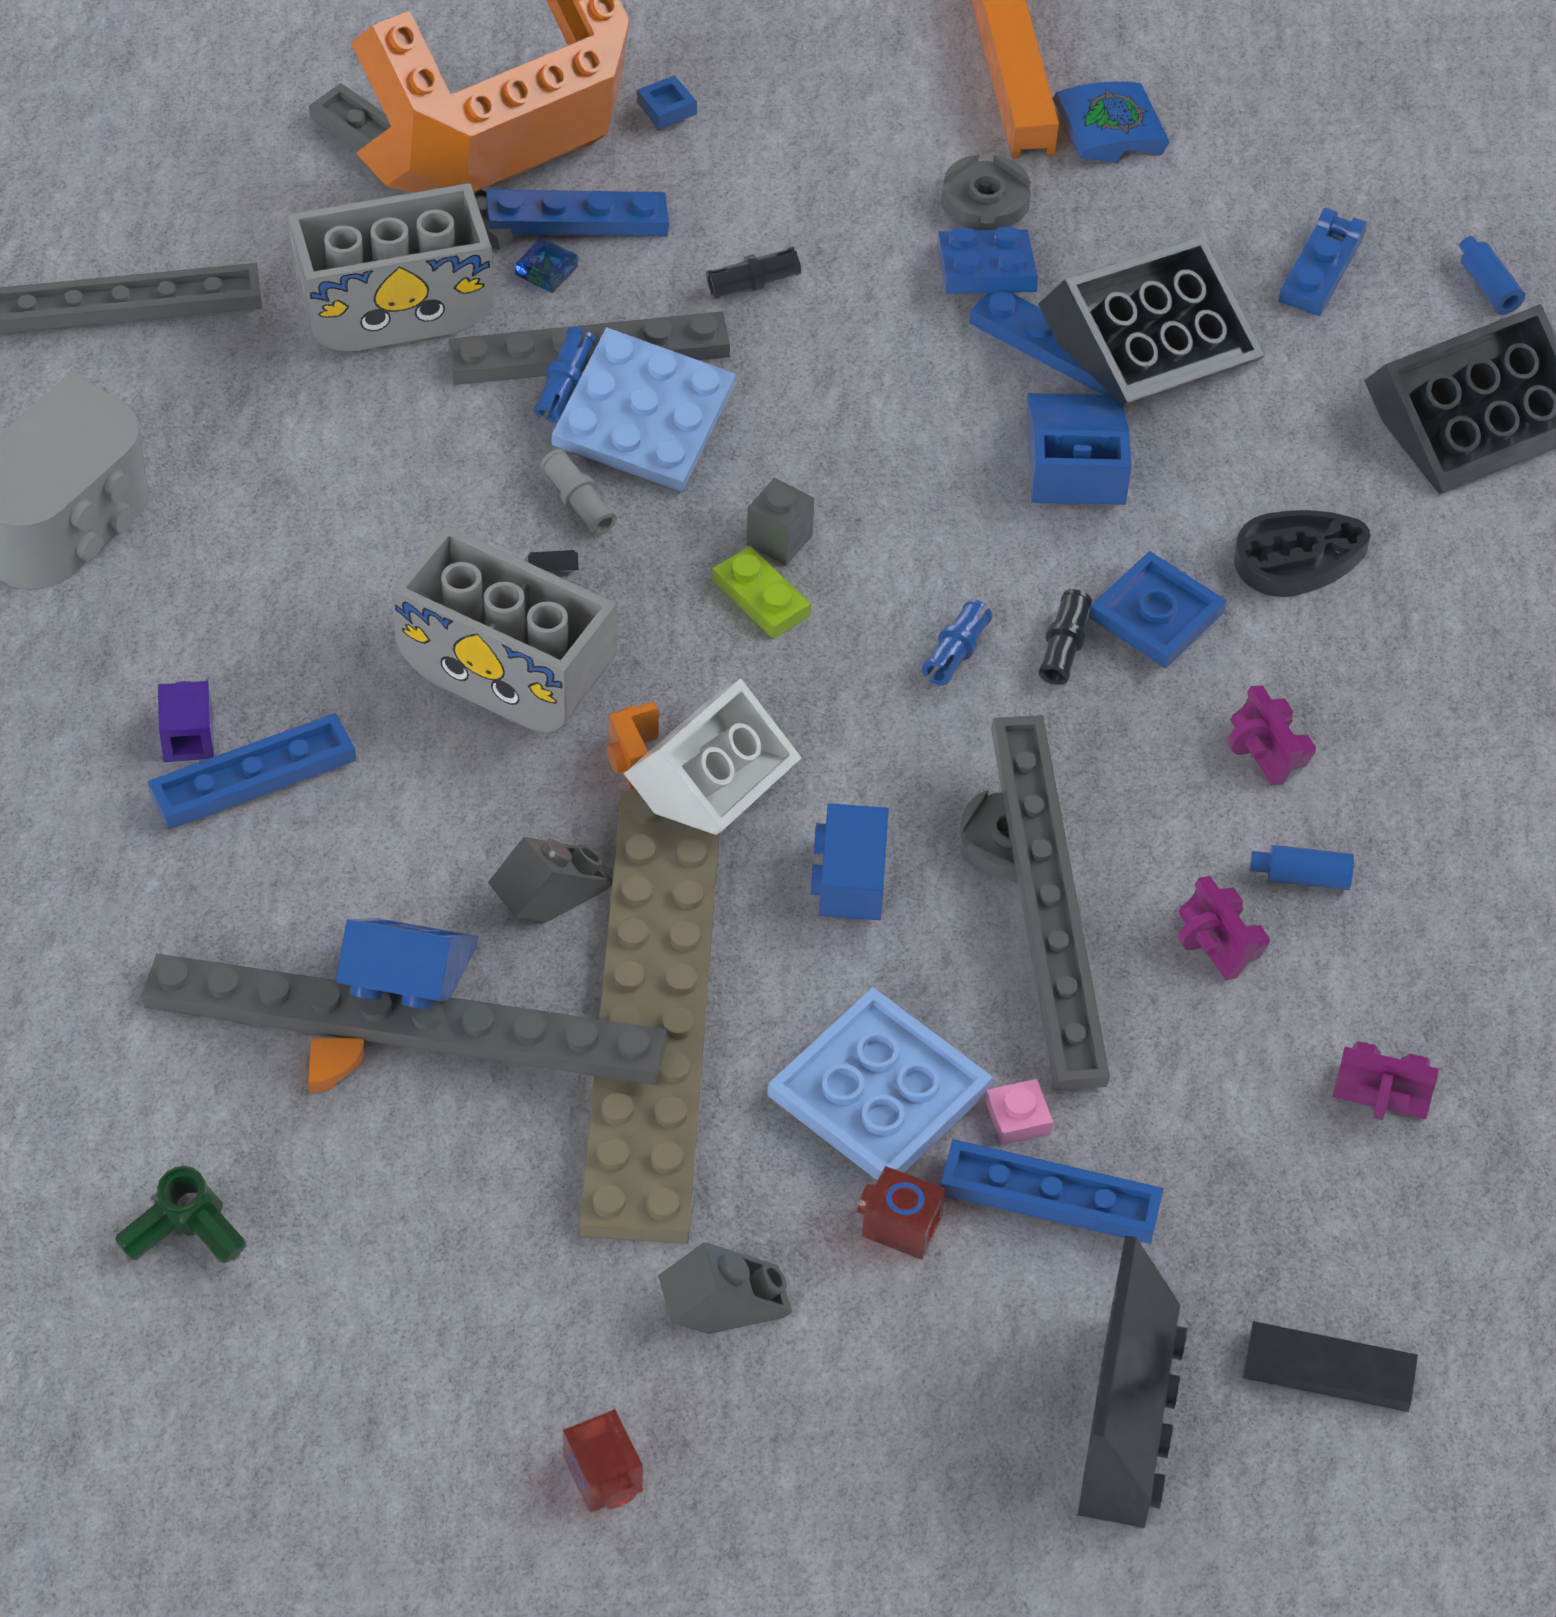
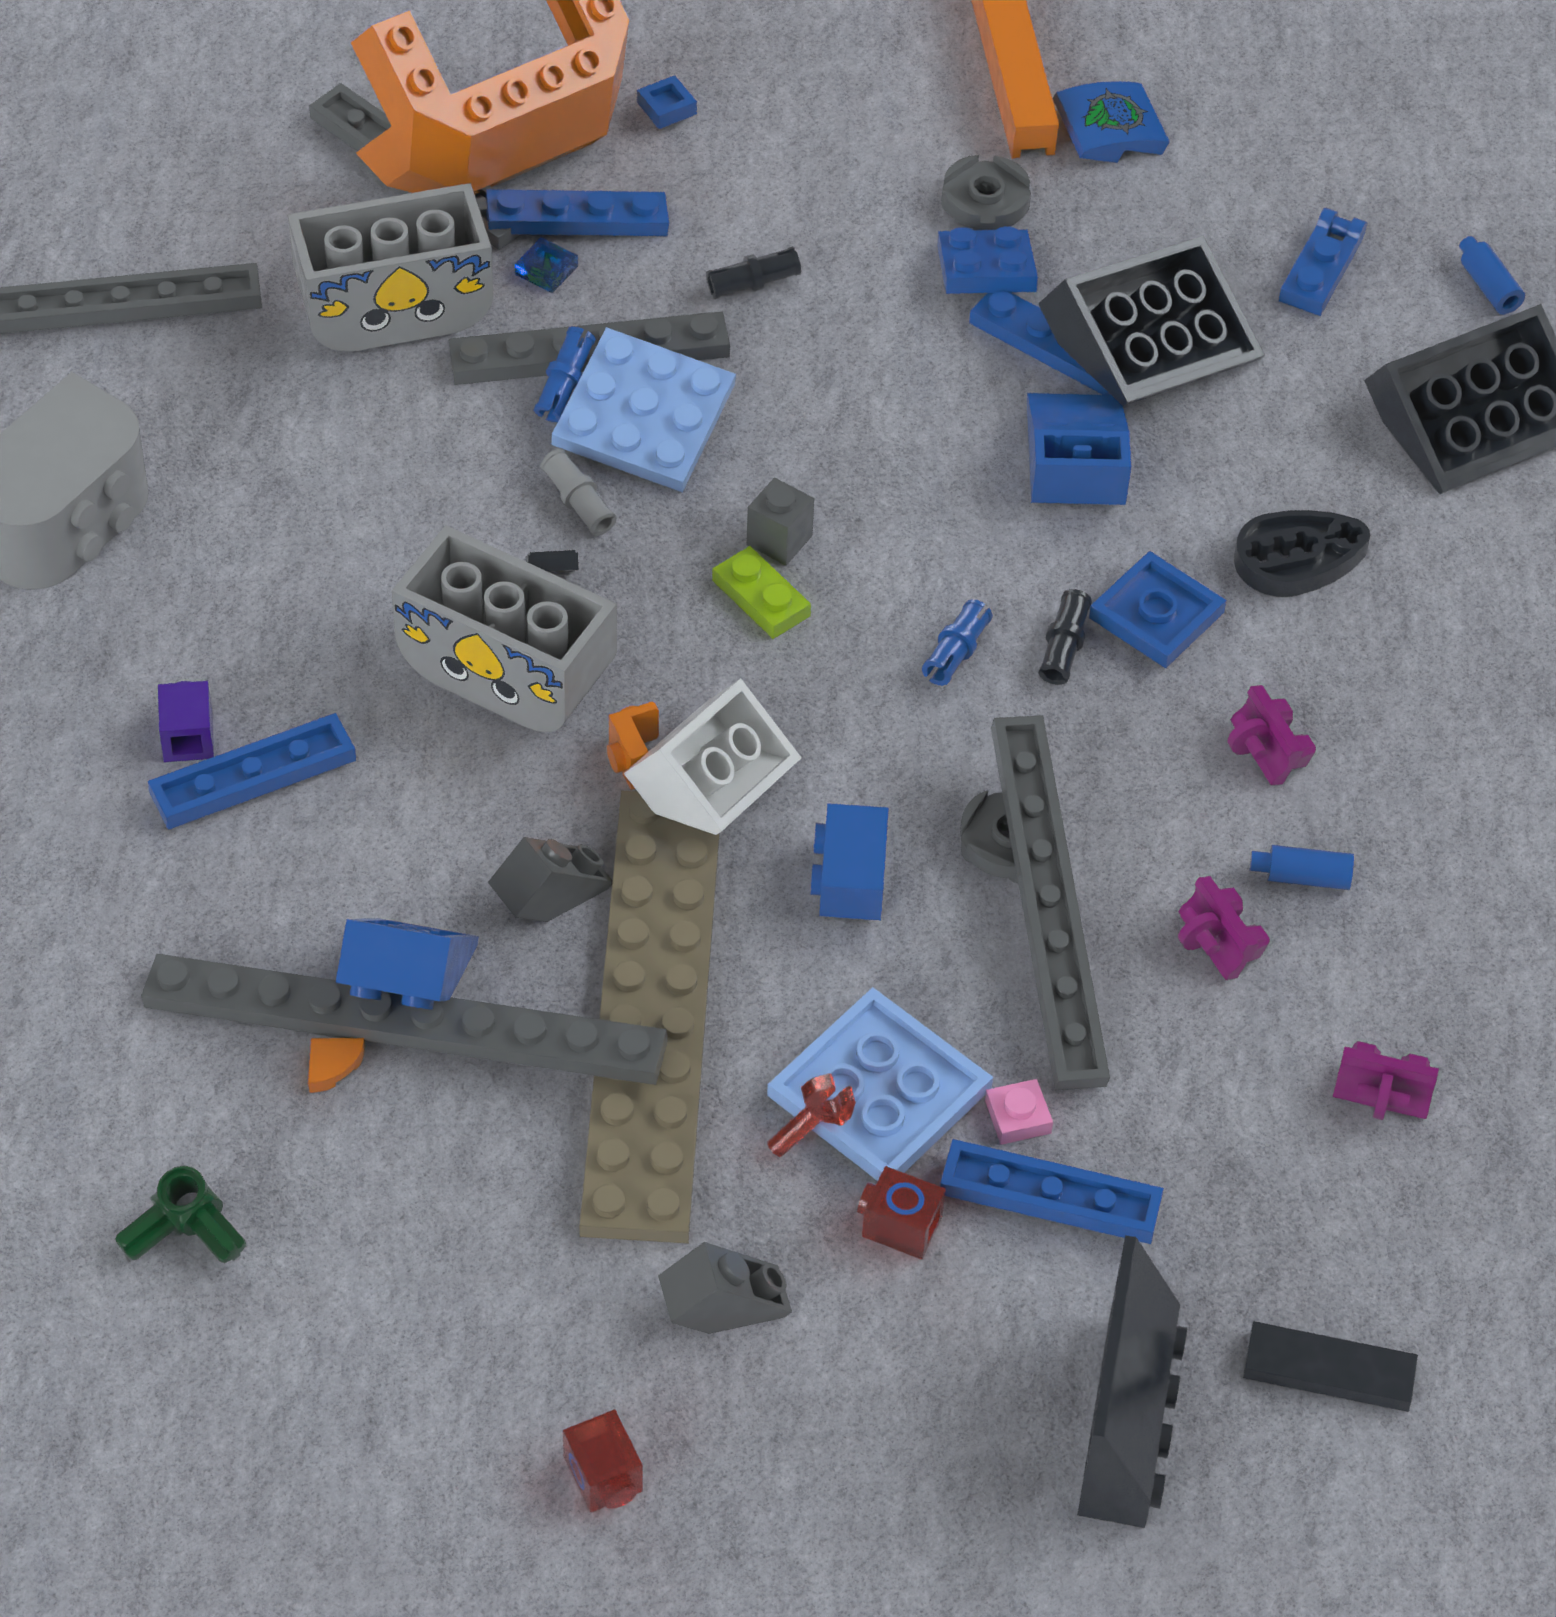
(816, 1110): none -> clear red bar

